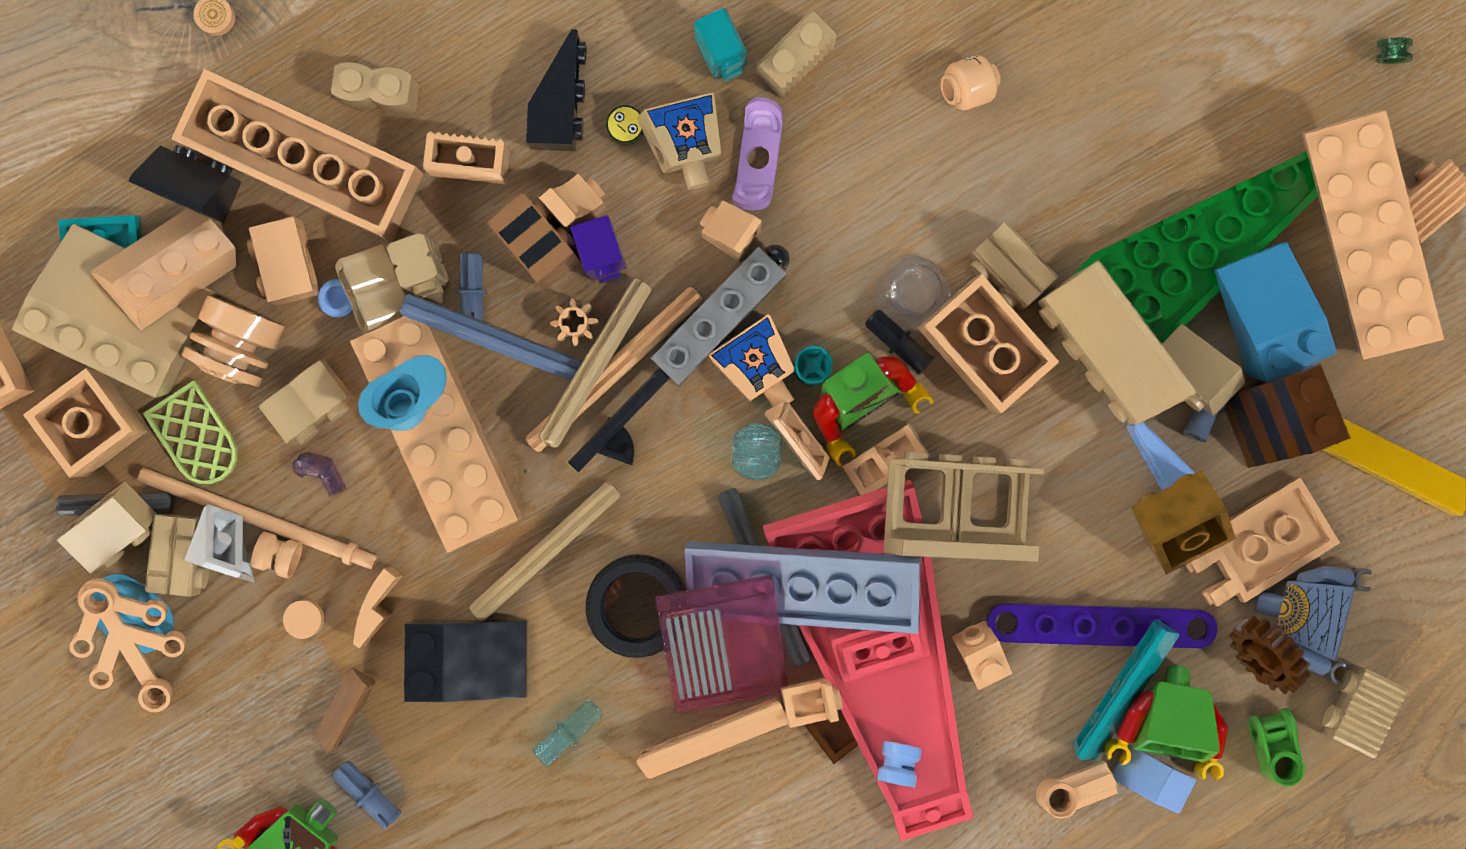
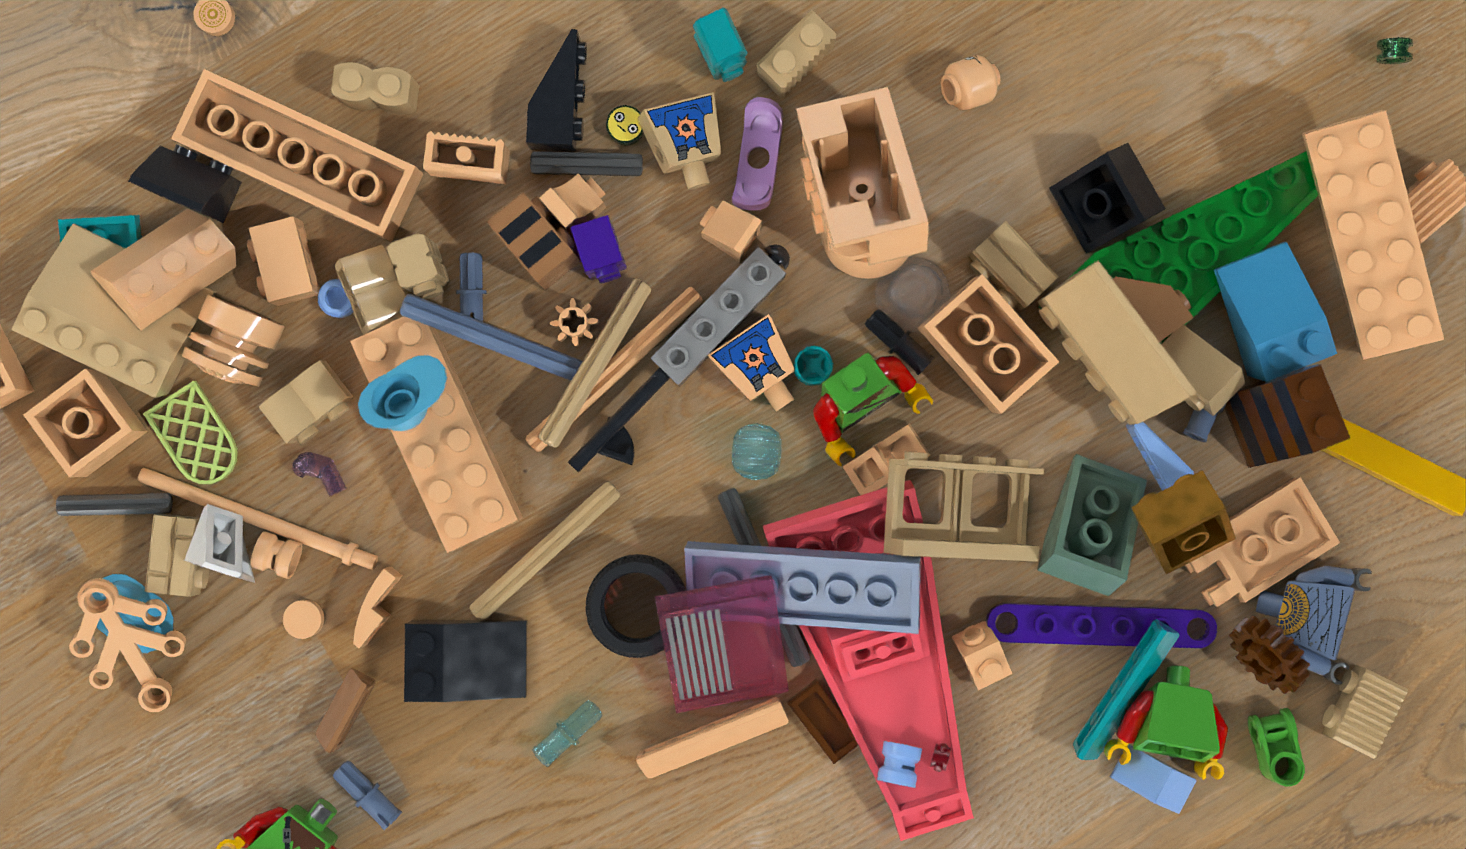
(108, 528): tan brick -> none
(586, 163): none -> dark grey axle
(798, 438): light nougat slope -> none
(811, 702): light nougat bracket -> none
(861, 184): none -> light nougat brick
(940, 757): none -> dark red piece
(1080, 789): light nougat piece -> none
(1093, 527): none -> sand green slope
(1107, 197): none -> black slope
(1157, 305): none -> medium nougat slope

